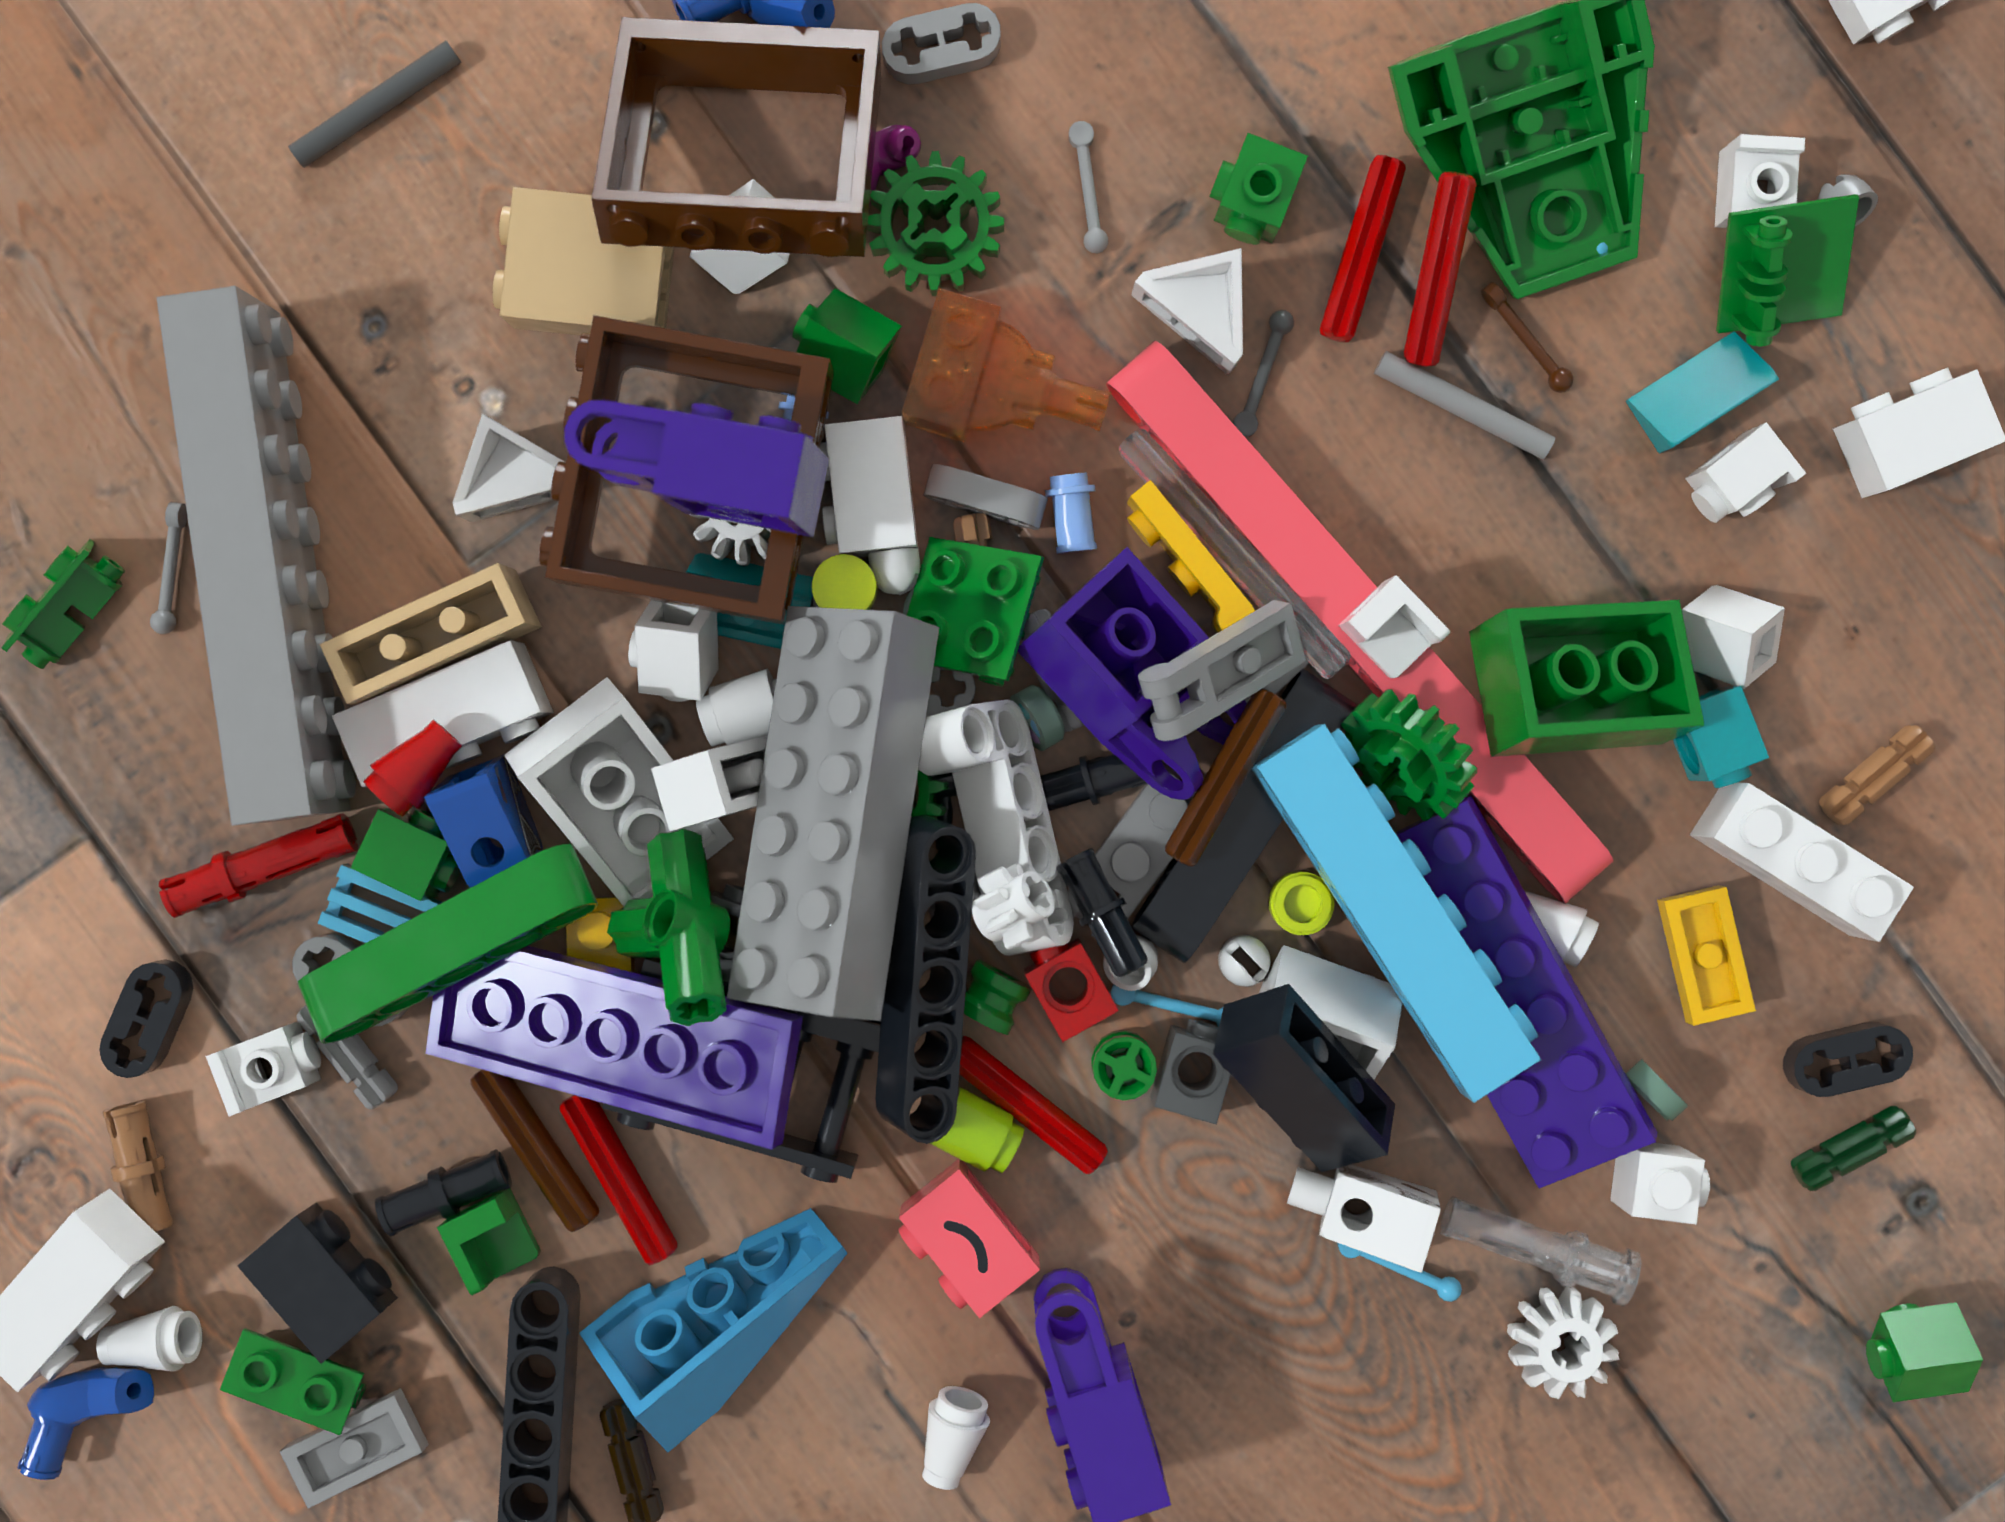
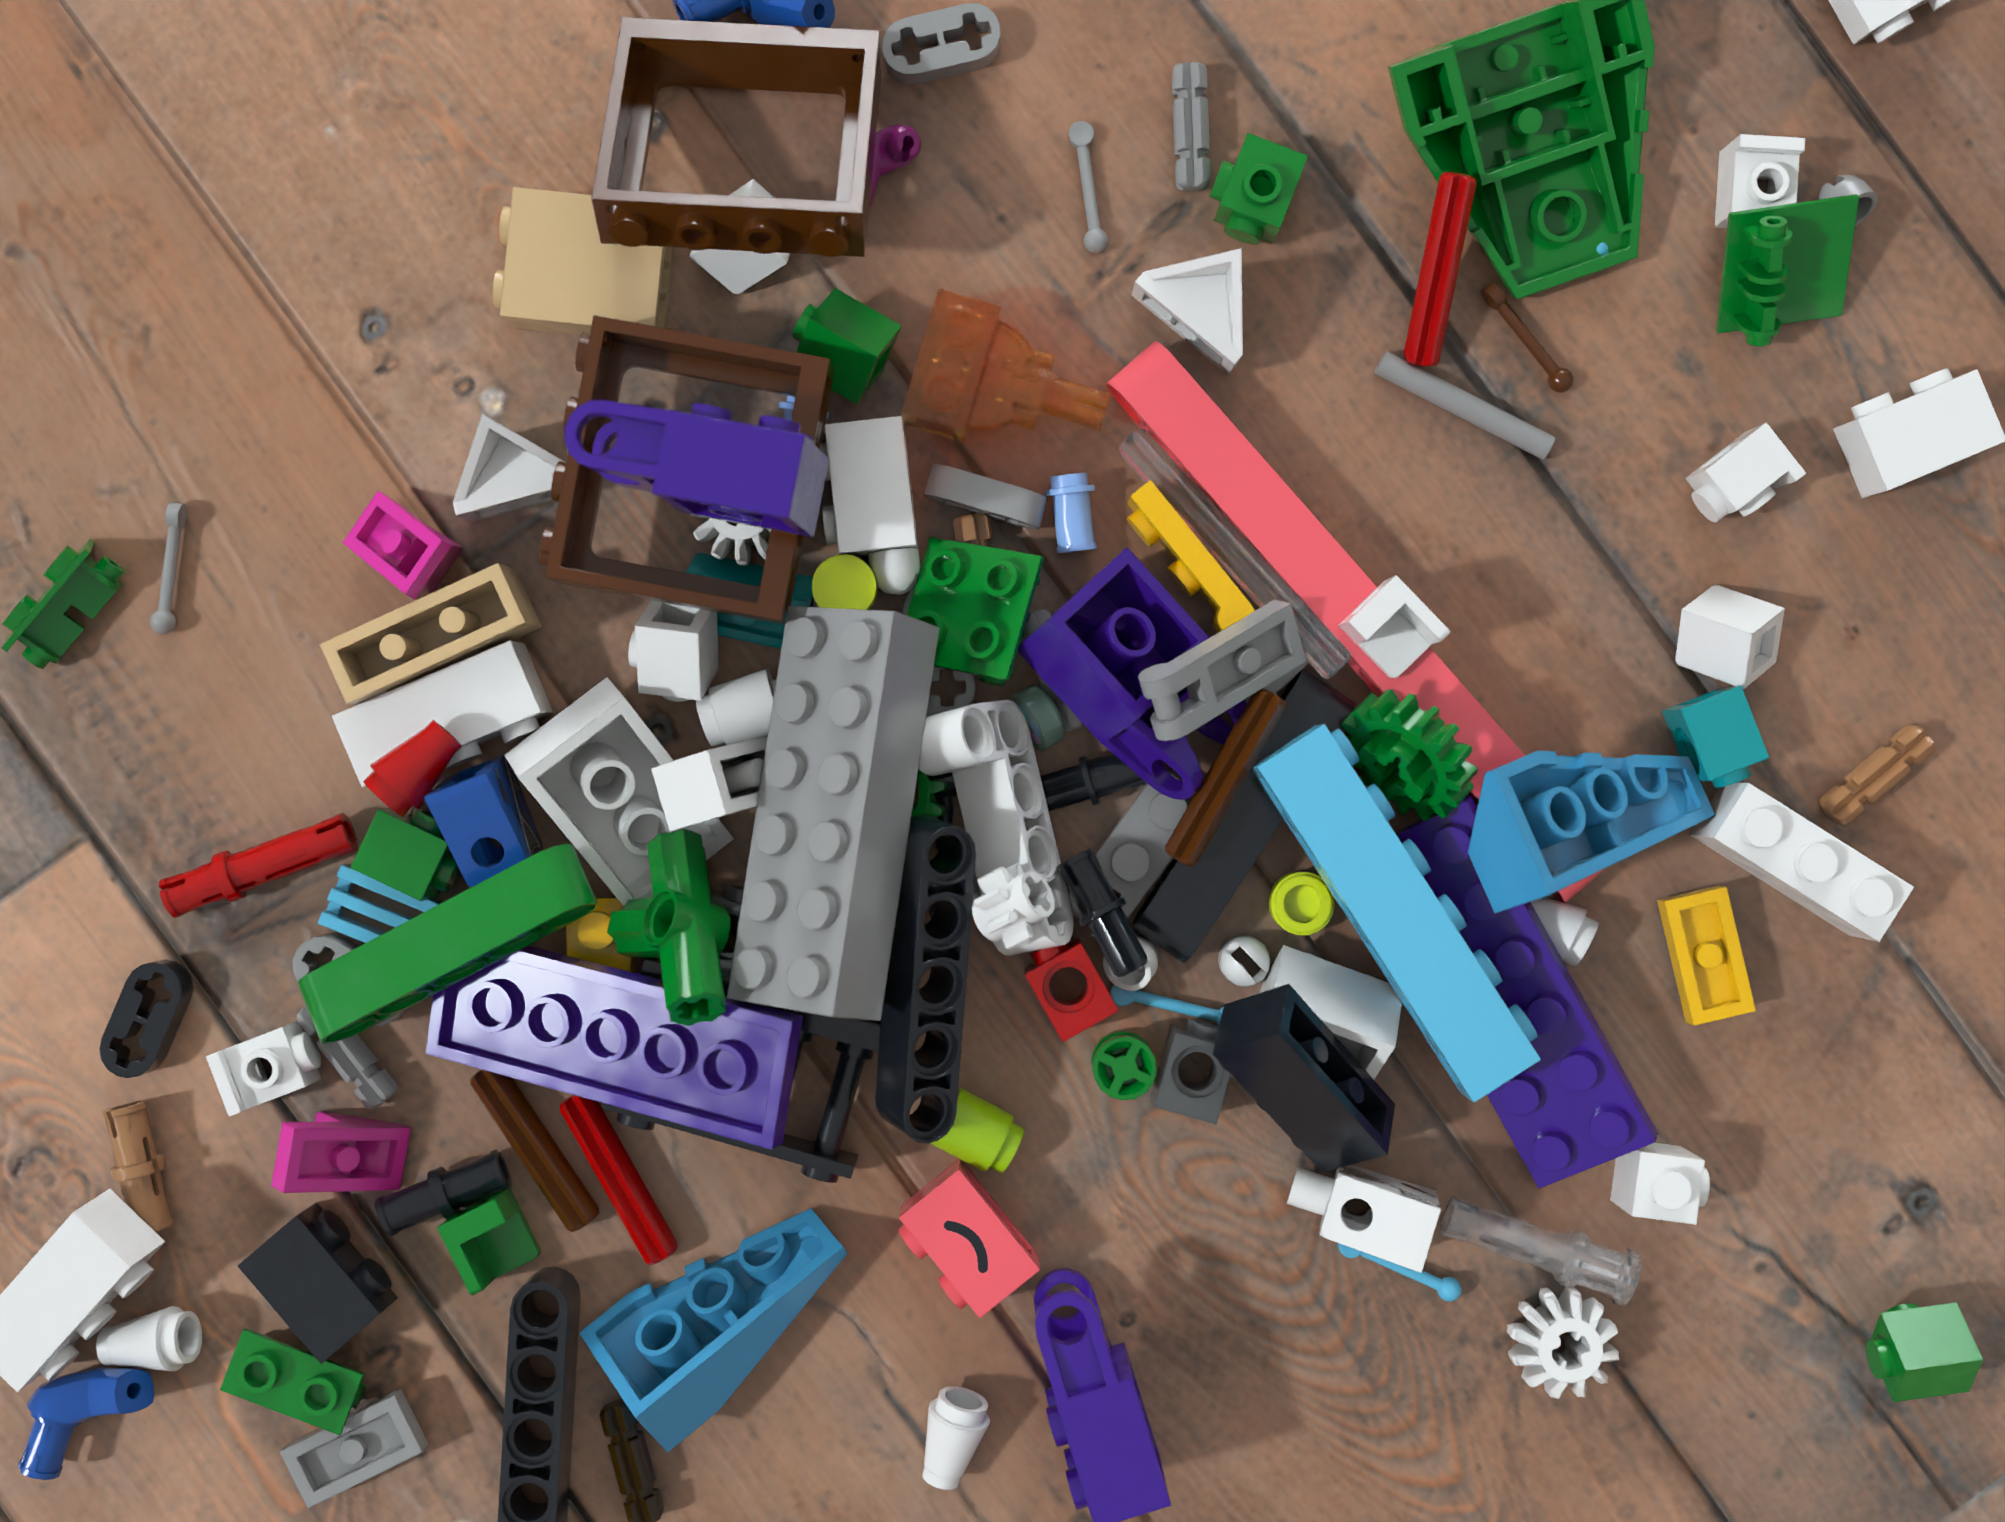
(255, 555): light grey brick -> none
(340, 1155): none -> dark pink slope
(374, 104): dark grey bar -> none
(402, 547): none -> dark pink slope
(916, 204): green gear -> none
(994, 996): green wheel -> none
(1030, 1107): red axle -> none
(1191, 126): none -> light grey axle
(1281, 323): dark grey hinge -> none
(1362, 248): red axle -> none
(1570, 816): none -> dark azure wedge
(1585, 677): green brick -> none
(1656, 1091): sand green tile -> none
(1700, 391): teal slope -> none
(1850, 1073): black beam -> none
(1853, 1148): dark green axle -> none

